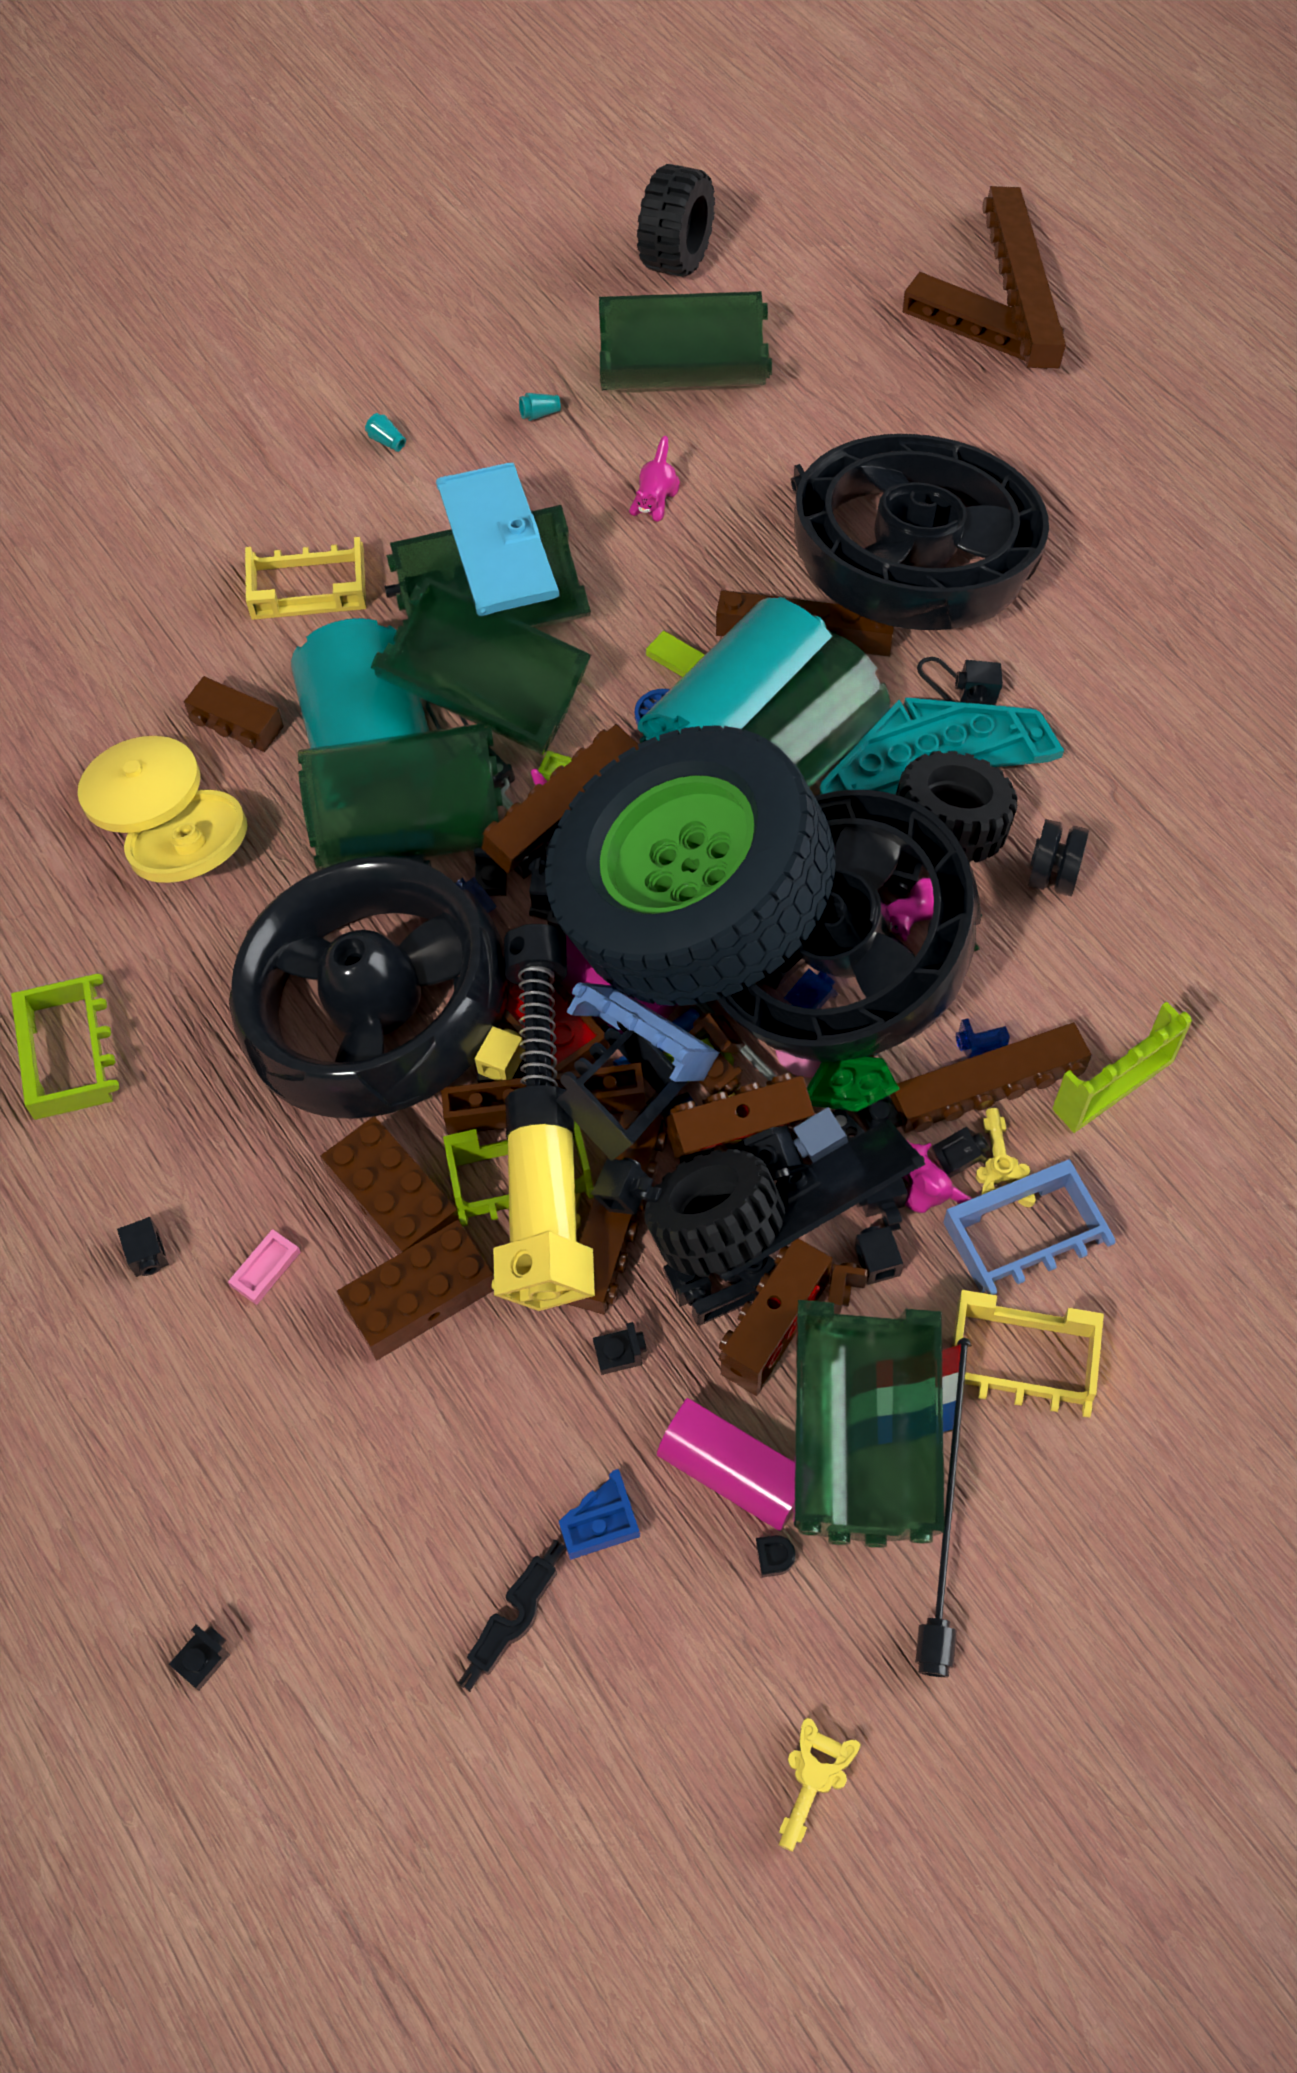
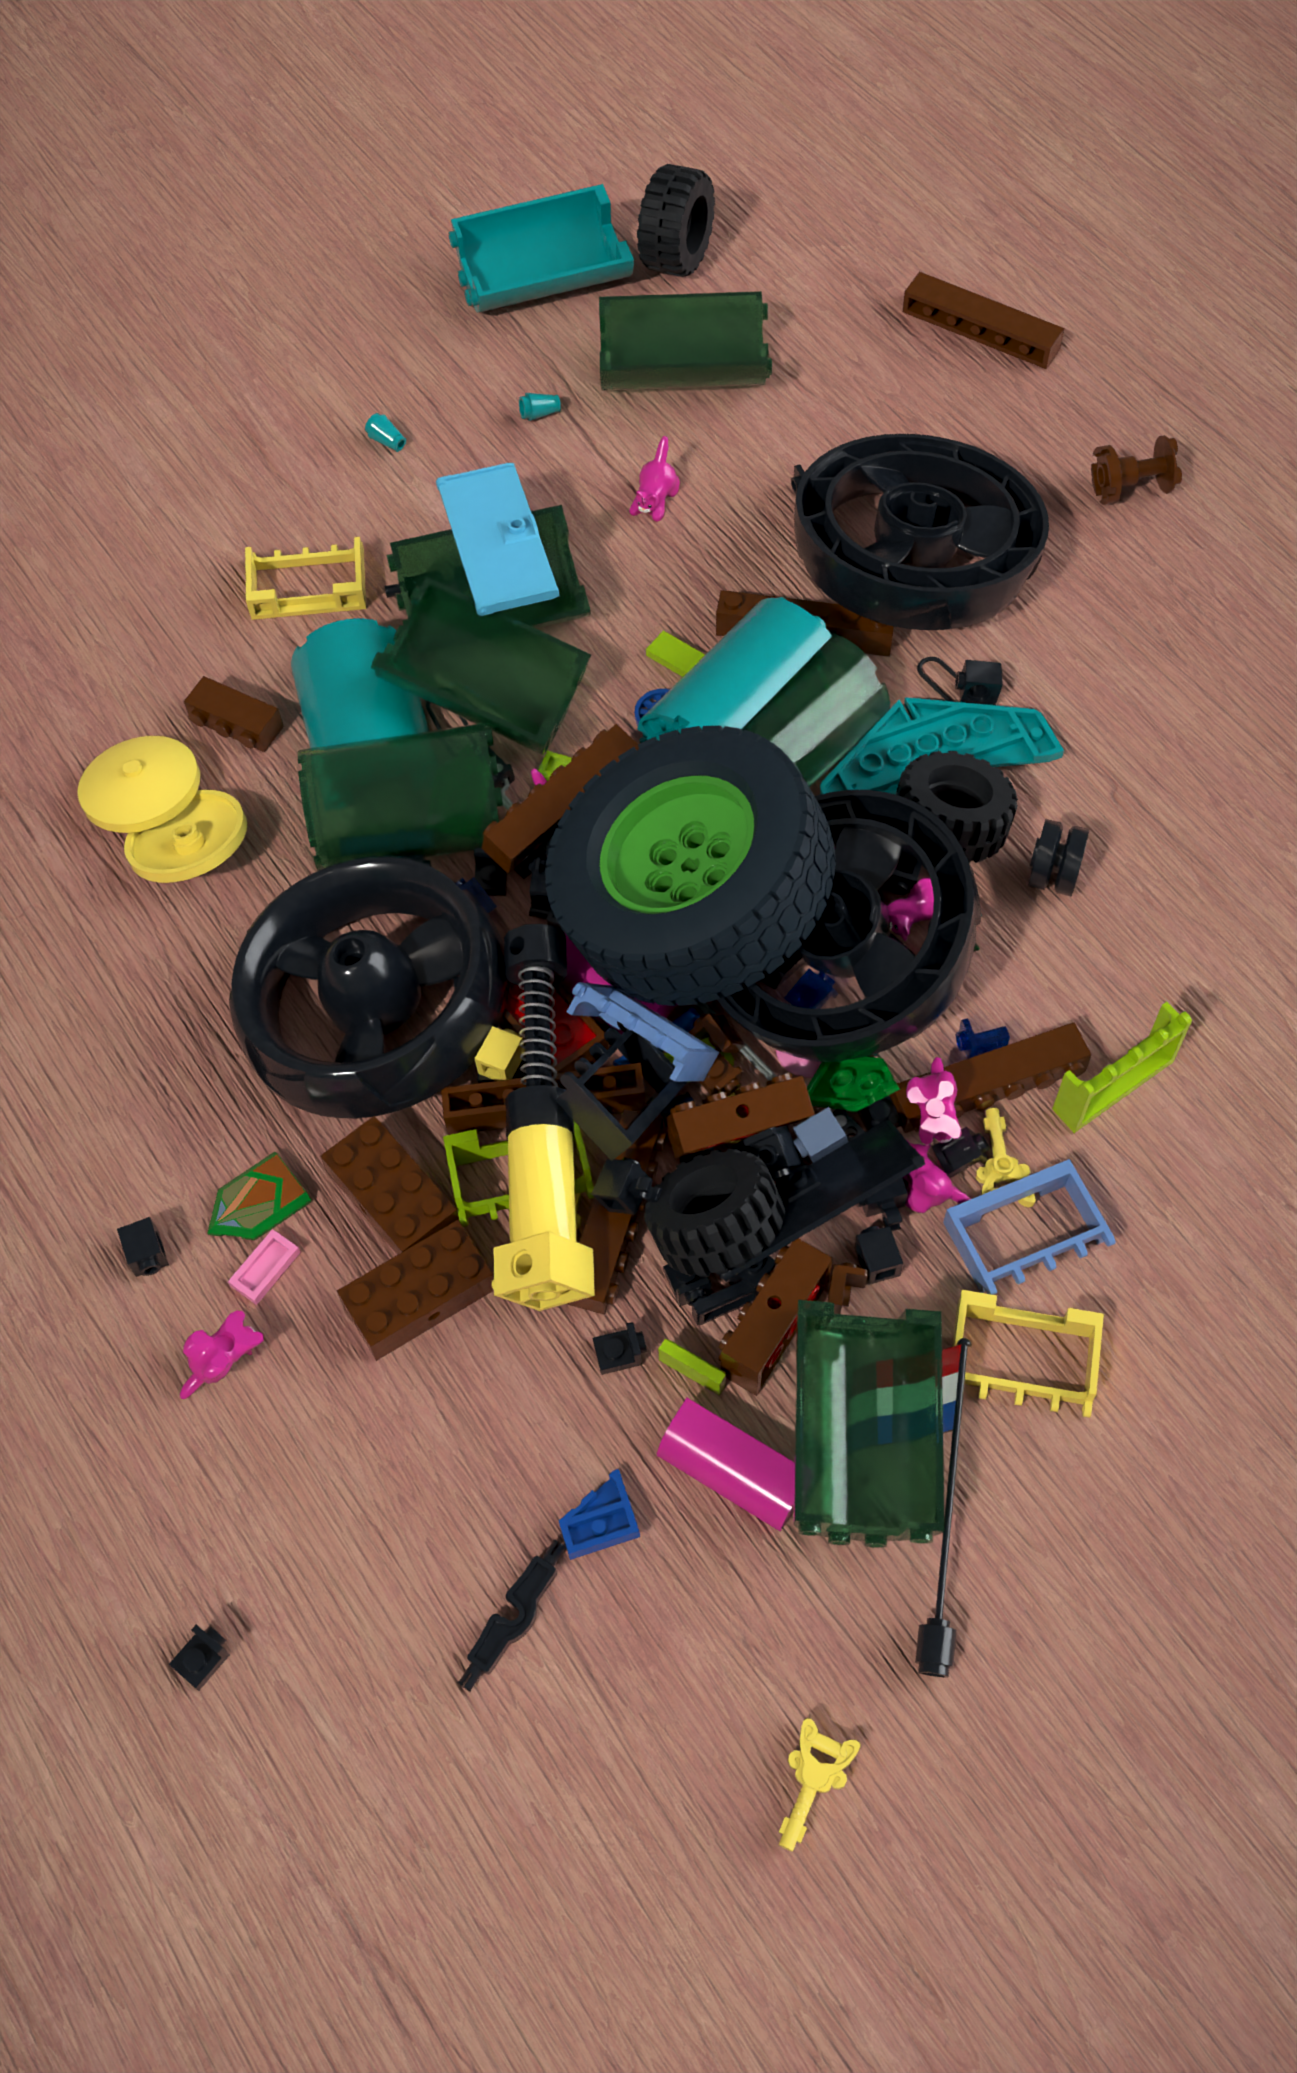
(48, 996): lime hinge -> none
(213, 1355): none -> dark pink animal
(257, 1200): none -> tile
(538, 249): none -> teal cylinder
(692, 1366): none -> lime tile
(775, 1555): black tile -> none
(936, 1099): none -> dark pink animal
(1024, 278): reddish brown brick -> none
(1114, 473): none -> reddish brown piece

